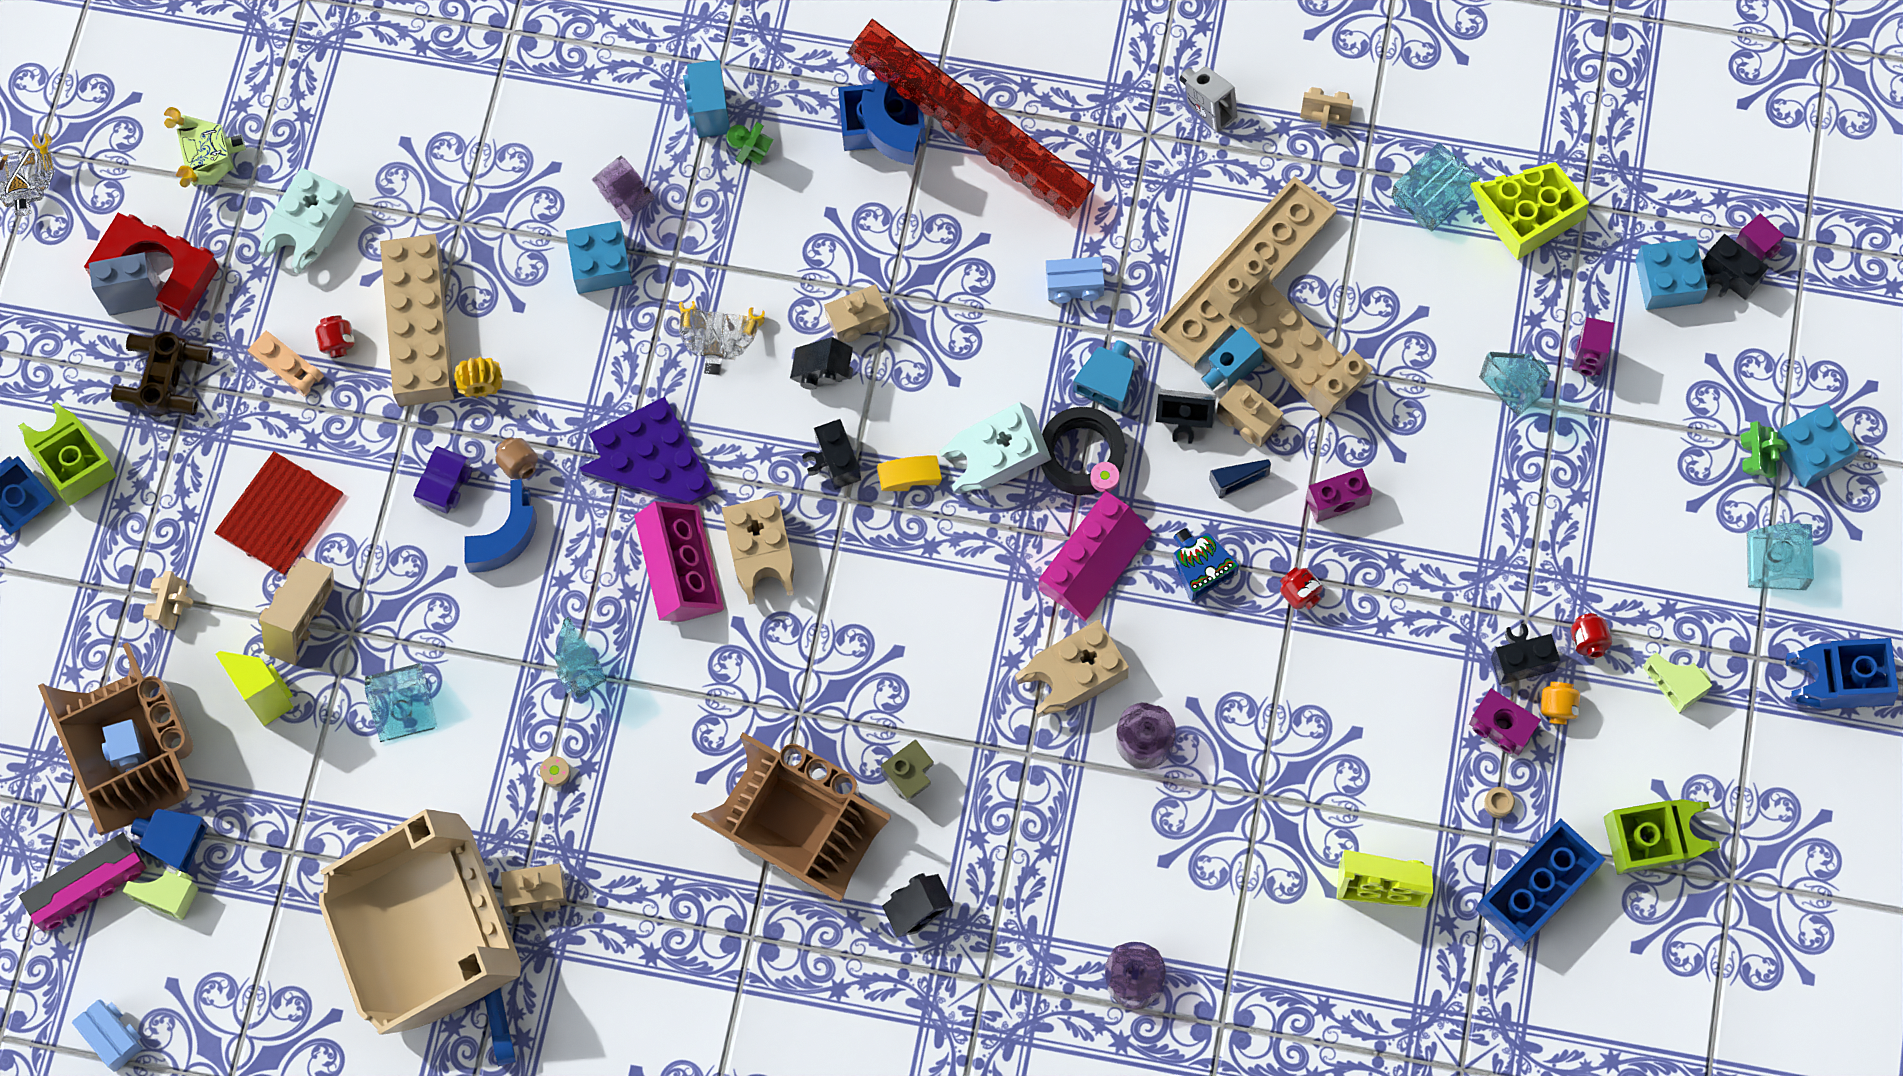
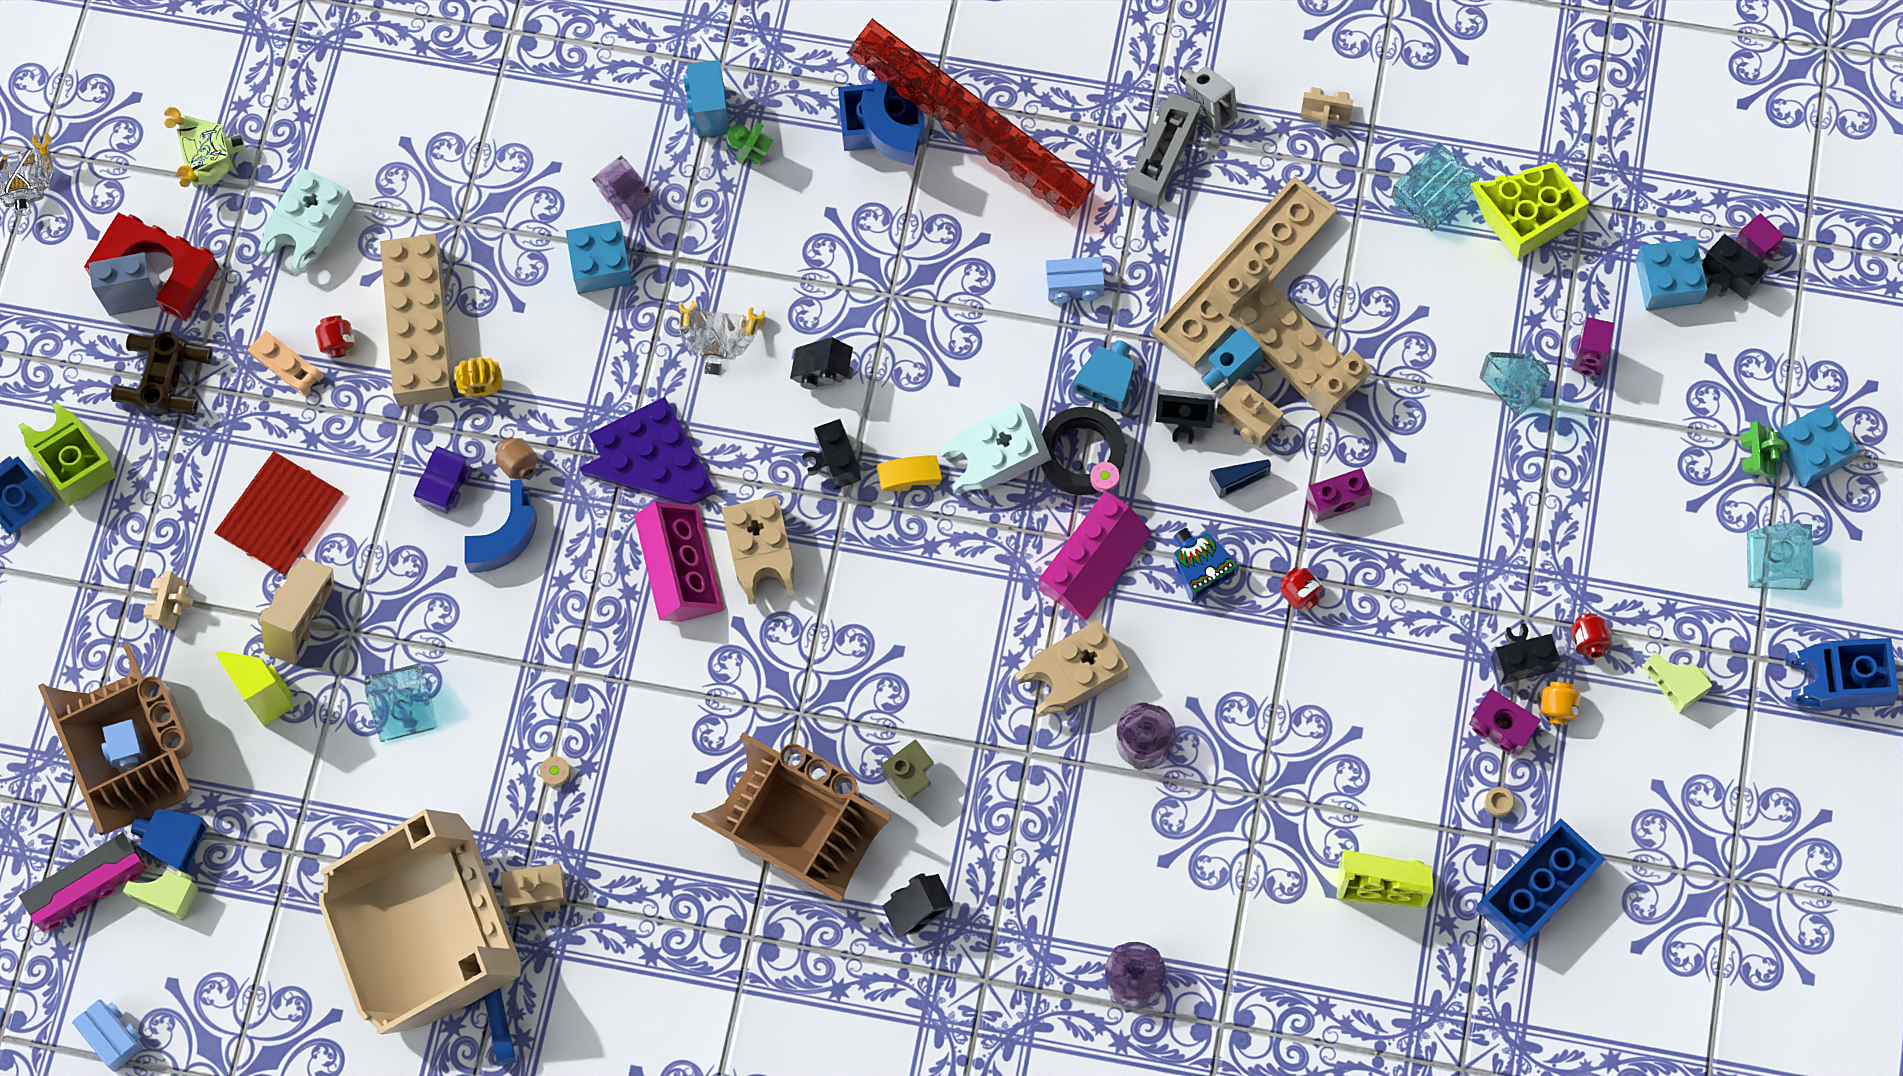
(576, 663): clear light blue slope -> none
(857, 314): tan brick -> none
(1177, 111): none -> light grey brick
(1666, 833): lime brick -> none

